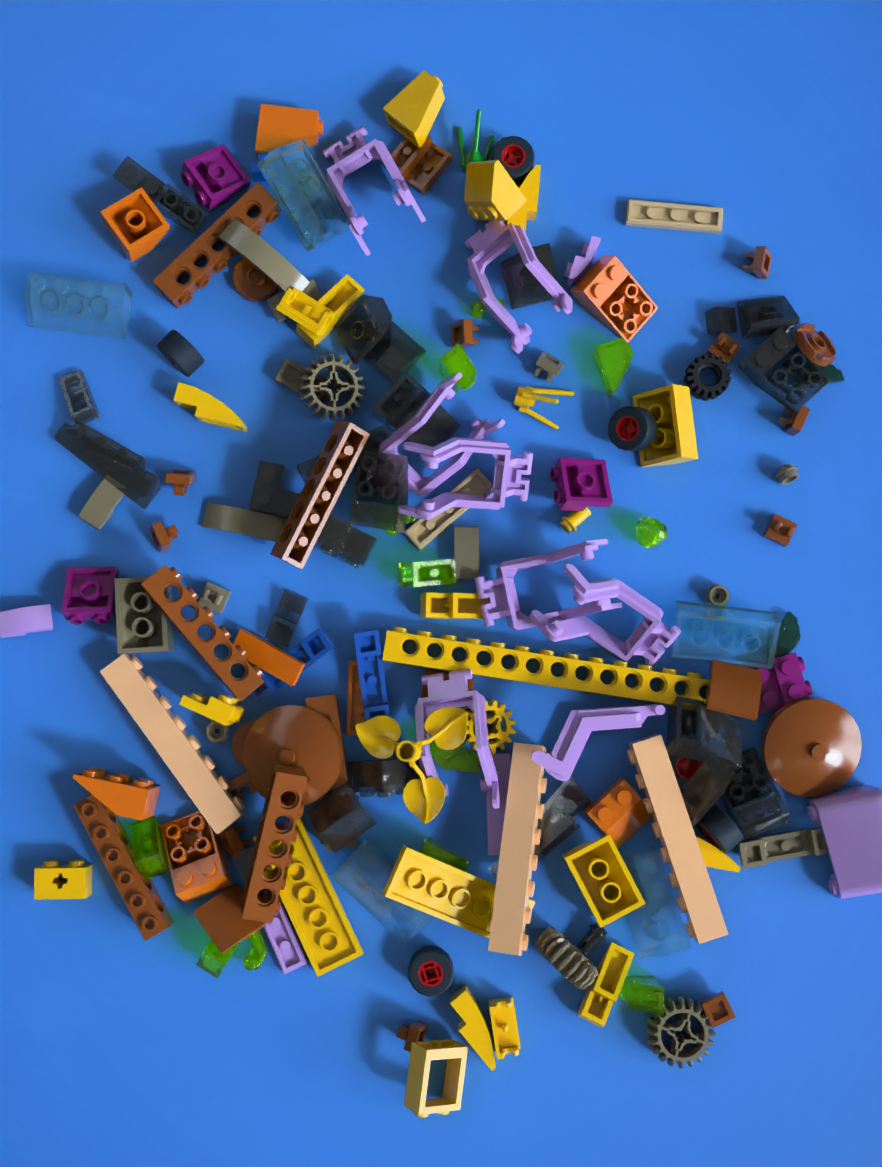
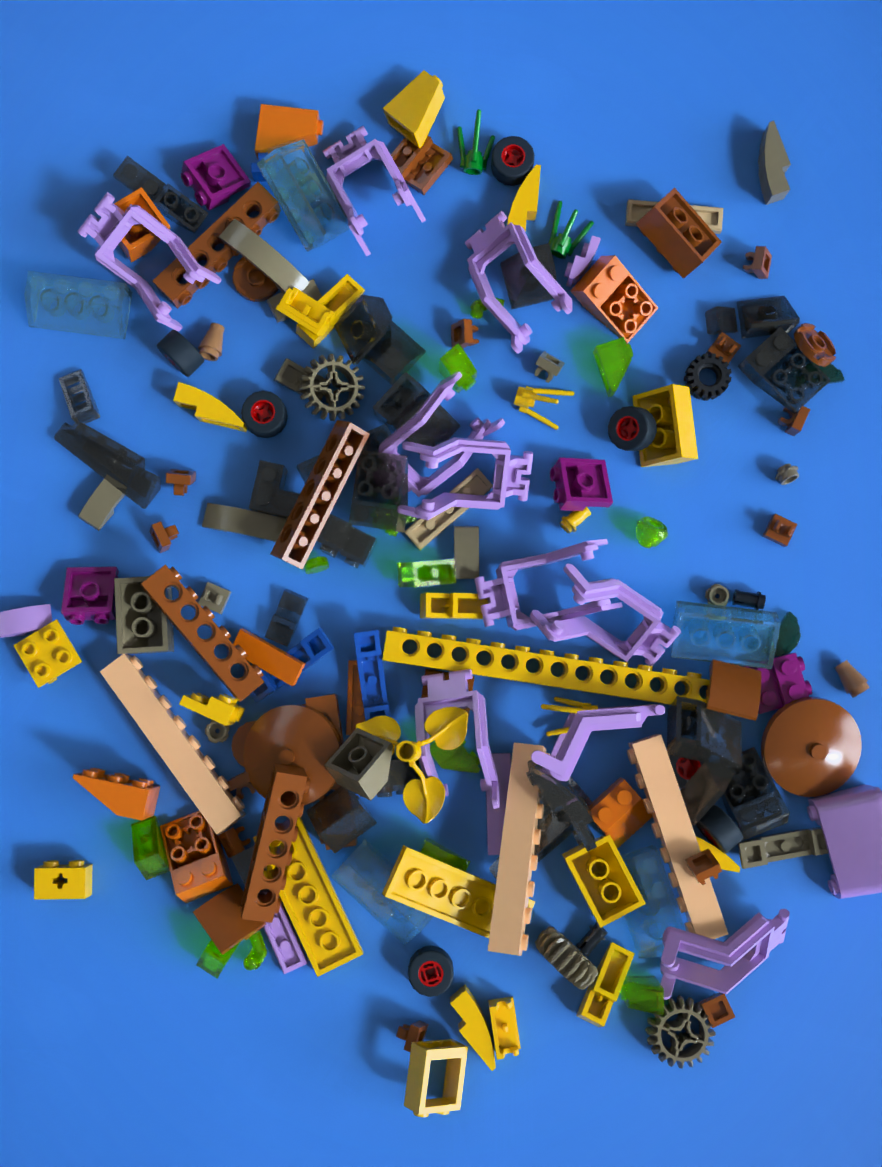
(47, 653): none -> yellow hinge
(113, 227): none -> lavender piece
(118, 857): dark orange brick -> none
(212, 343): none -> medium nougat cone
(262, 406): none -> black wheel
(316, 565): none -> clear neon green tile
(361, 763): none -> dark tan slope
(491, 191): yellow slope -> none
(493, 717): yellow gear -> none
(560, 244): none -> green plant
(567, 800): none -> clear smoke slope
(581, 707): none -> yellow plant
(678, 233): none -> dark orange slope
(703, 866): none -> dark orange tile
(739, 954): none -> lavender piece
(749, 599): none -> black pin
(772, 165): none -> dark tan slope
(852, 680): none -> medium nougat cone

